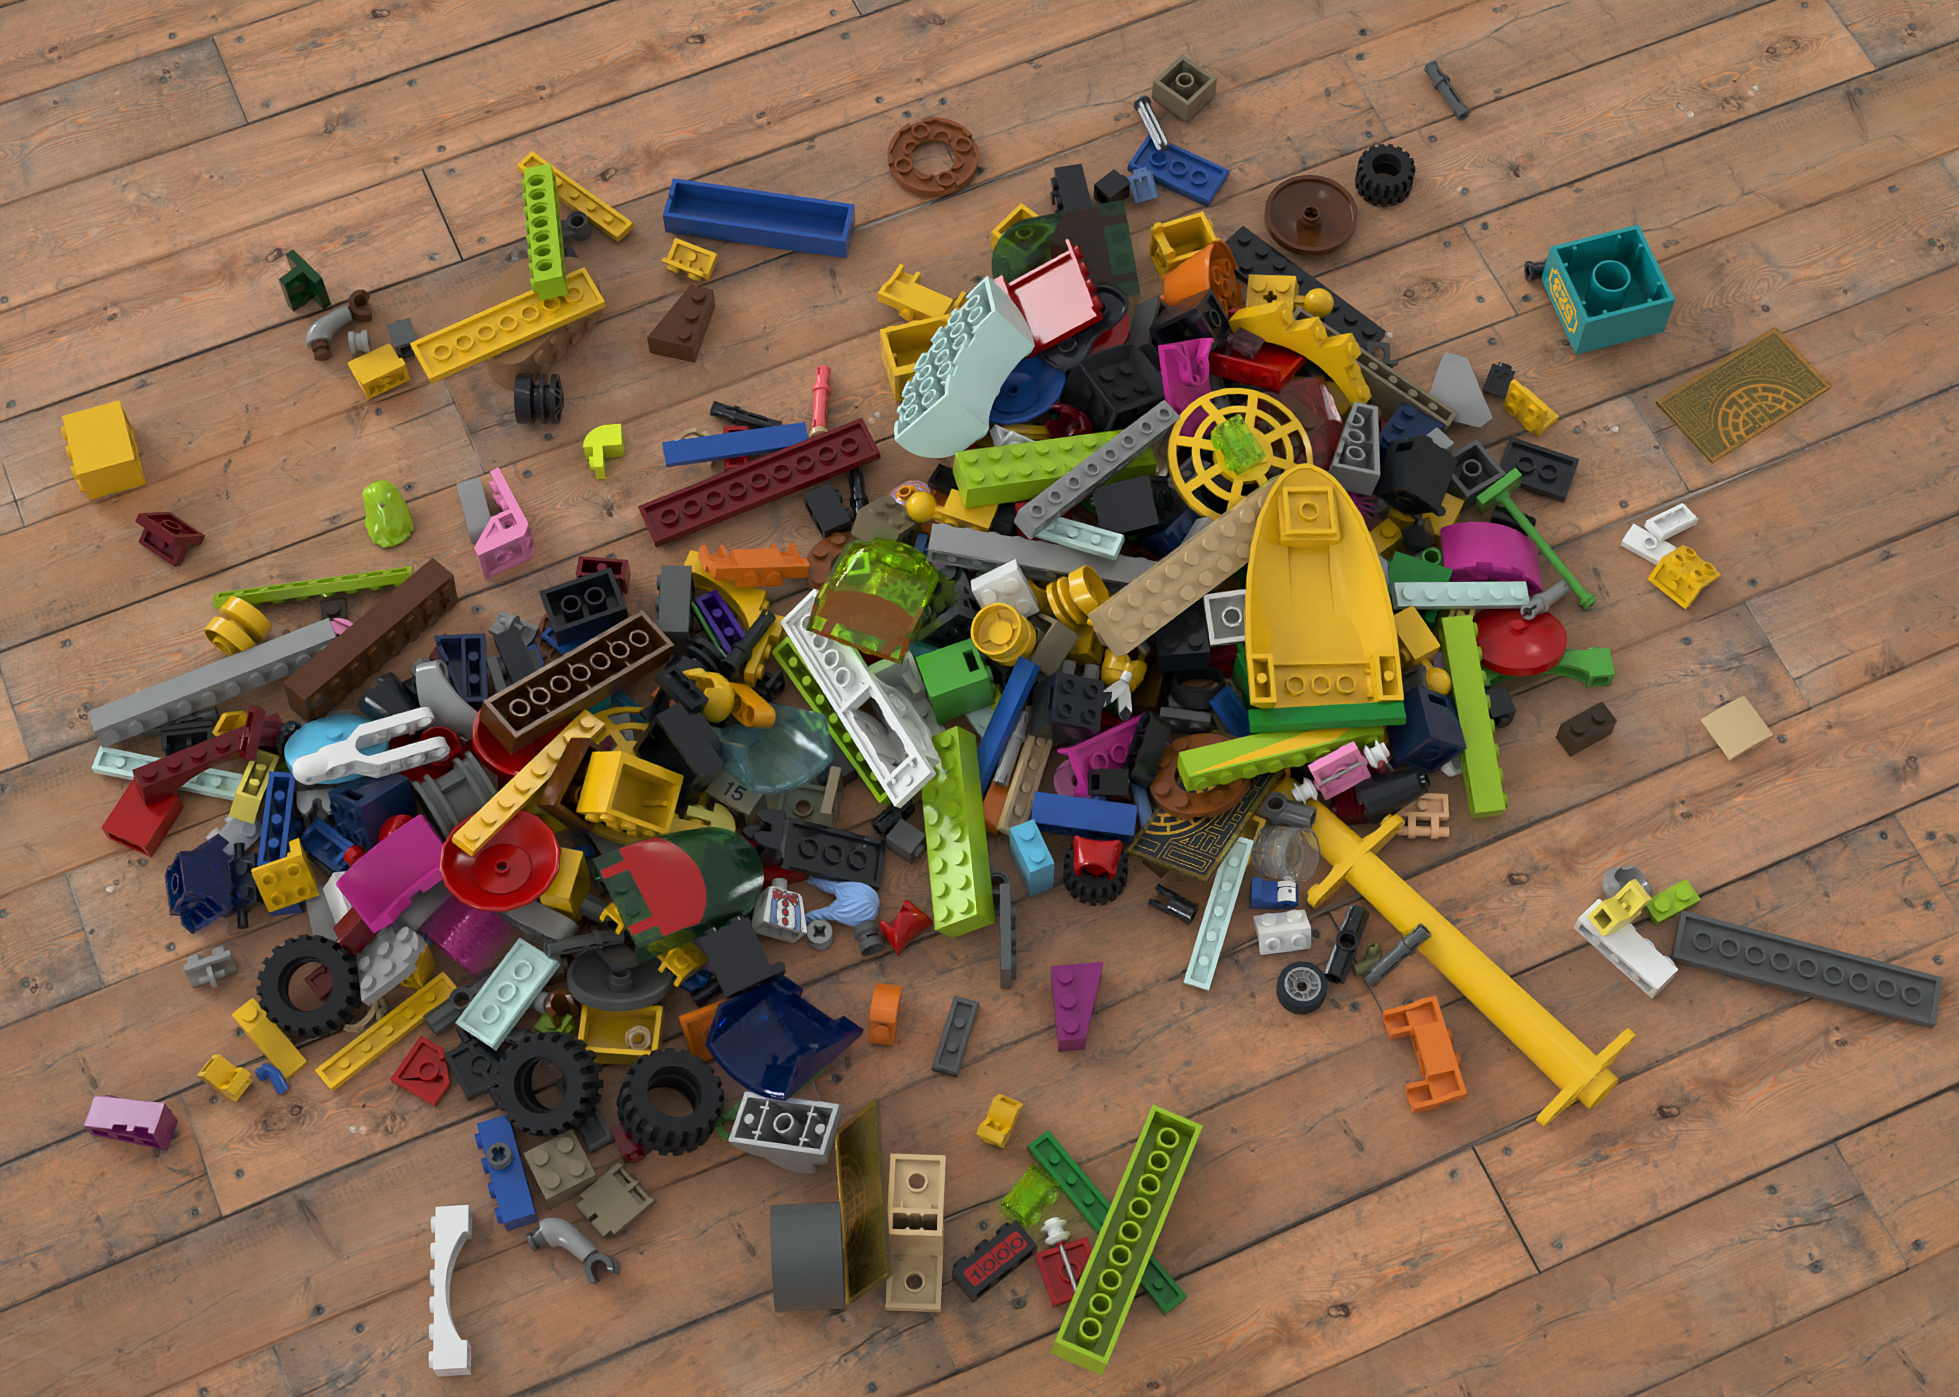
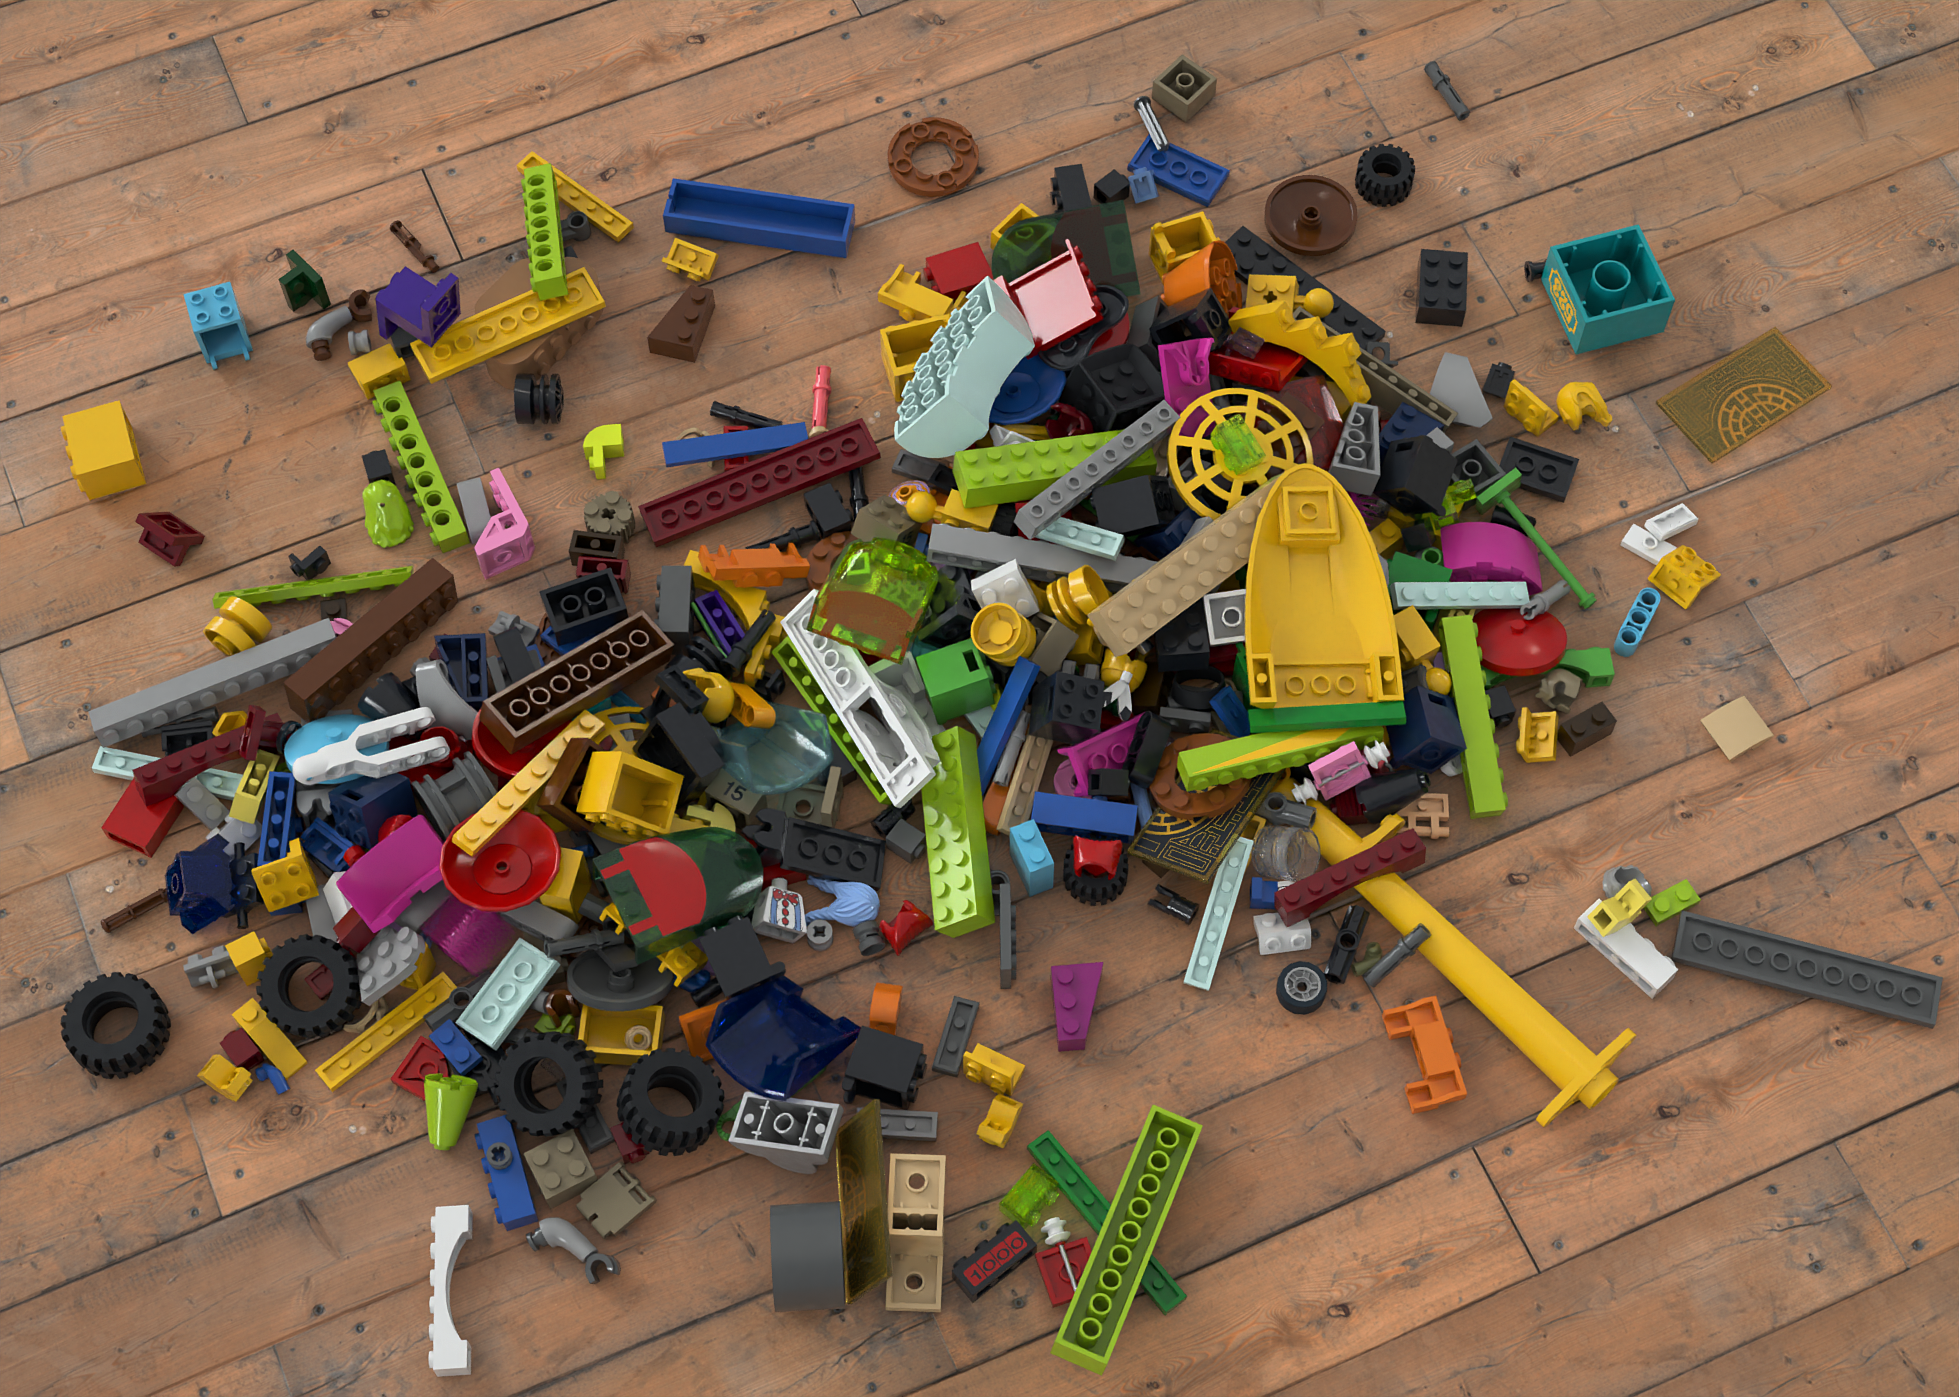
(97, 1000): none -> black tyre
(131, 1121): wedge -> none
(133, 911): none -> reddish brown piece
(202, 803): none -> light grey plate
(218, 323): none -> medium azure container
(241, 1049): none -> dark red brick
(248, 956): none -> yellow brick
(311, 565): none -> black bracket
(378, 466): none -> black brick
(413, 246): none -> reddish brown piece
(418, 306): none -> dark purple bracket
(447, 536): none -> lime brick
(447, 1107): none -> lime cone
(456, 1047): none -> blue plate
(595, 545): none -> dark brown brick
(610, 516): none -> dark tan brick
(797, 536): none -> black pin
(884, 1069): none -> black container
(908, 1124): none -> light grey plate
(914, 466): none -> flat silver tile
(957, 270): none -> red brick
(992, 1069): none -> yellow bracket
(1305, 896): none -> dark red arch
(1441, 287): none -> black brick
(1457, 493): none -> clear neon green brick
(1537, 736): none -> yellow bracket
(1559, 689): none -> dark tan helmet
(1581, 399): none -> yellow helmet
(1633, 631): none -> medium azure beam

